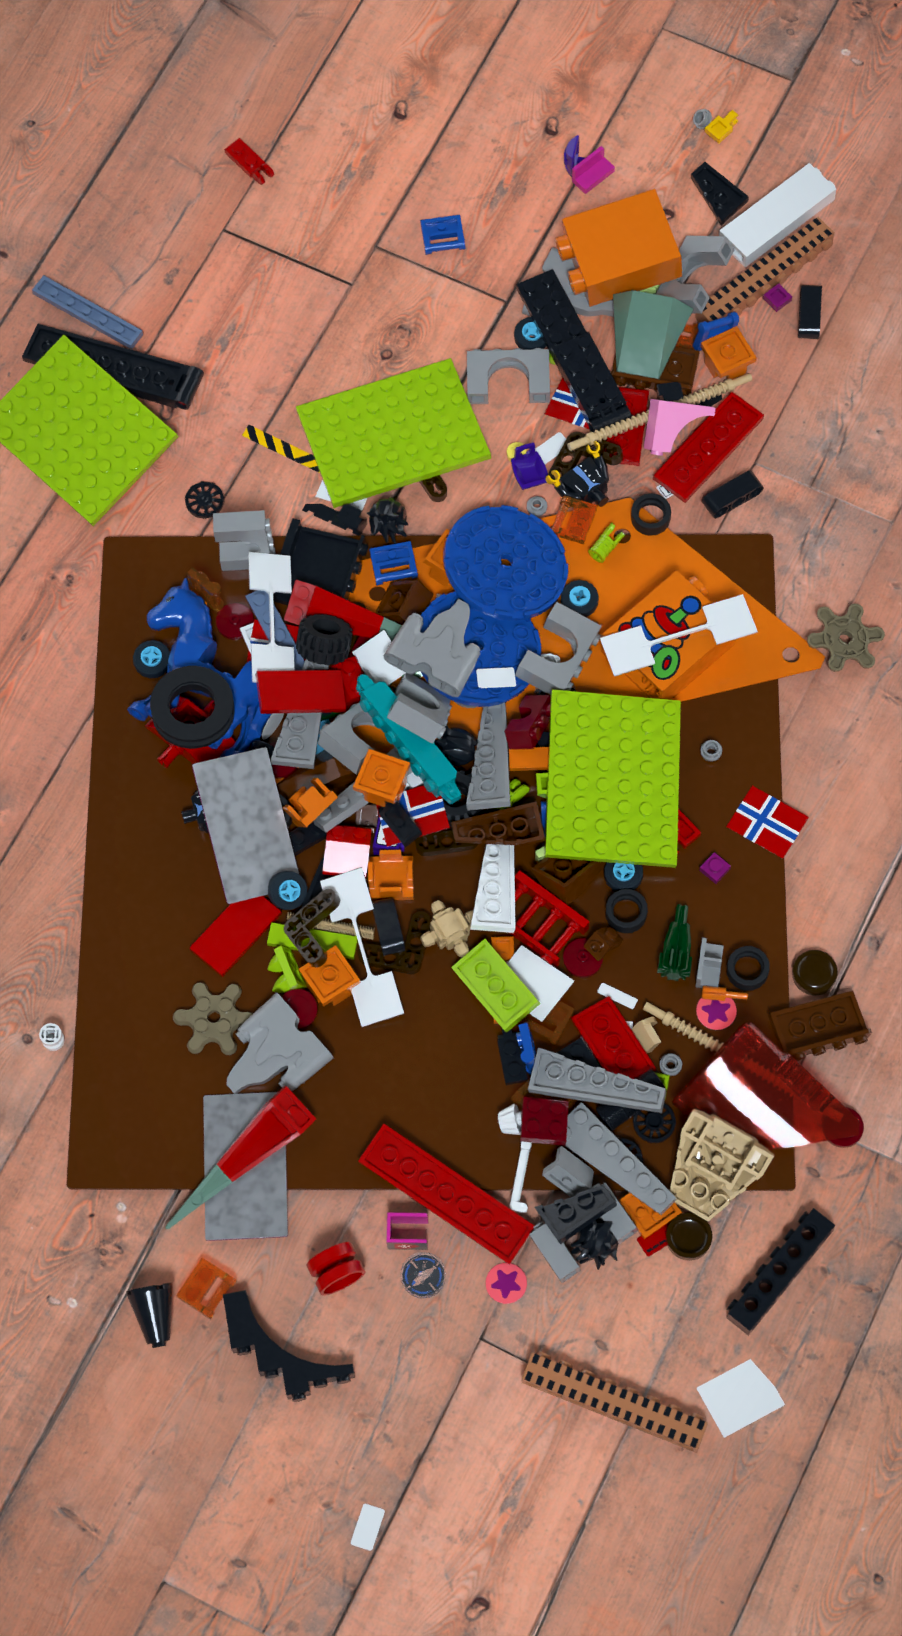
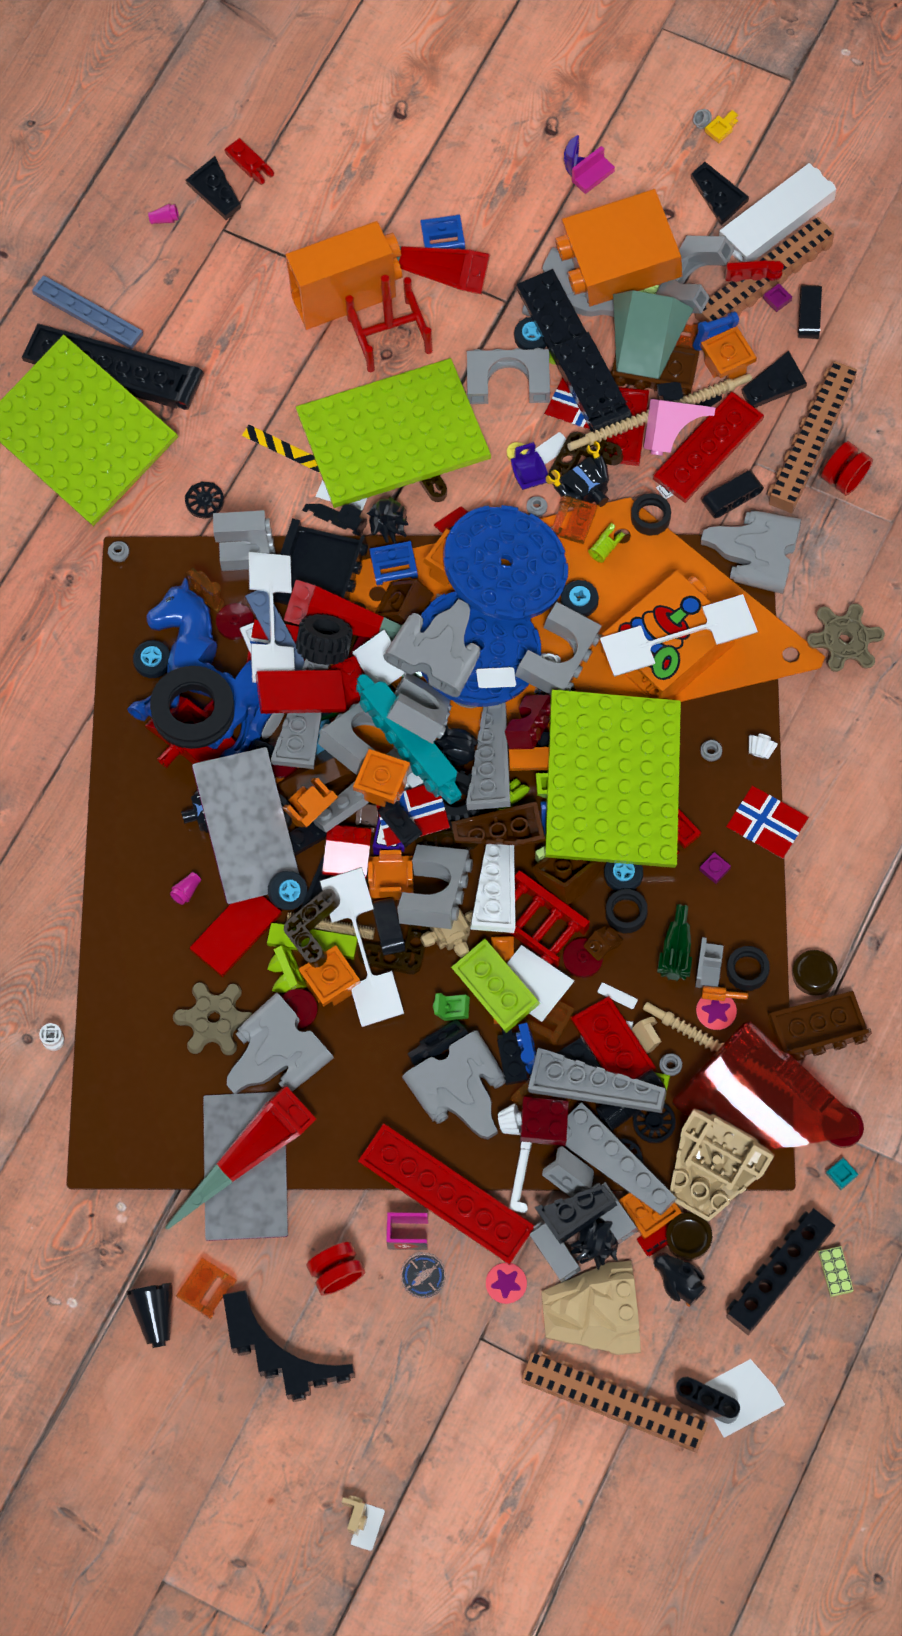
(121, 556): none -> light grey plate
(165, 214): none -> dark pink cone
(184, 889): none -> dark pink cone
(214, 188): none -> black wing
(341, 267): none -> orange brick
(357, 1519): none -> tan bracket
(389, 322): none -> red piece
(437, 1042): none -> black hinge
(441, 908): none -> light grey arch
(449, 520): none -> red sticker
(451, 267): none -> red plate
(451, 1007): none -> bright green bracket
(456, 1084): none -> light grey rock
(595, 1310): none -> tan wedge
(680, 1278): none -> black animal
(719, 1399): none -> black beam
(754, 270): none -> red hinge
(759, 548): none -> light grey rock
(761, 746): none -> white piece
(775, 382): none -> black wing
(812, 437): none -> nougat brick
(835, 1271): none -> yellowish green tile
(842, 1174): none -> teal tile
(847, 468): none -> red wheel

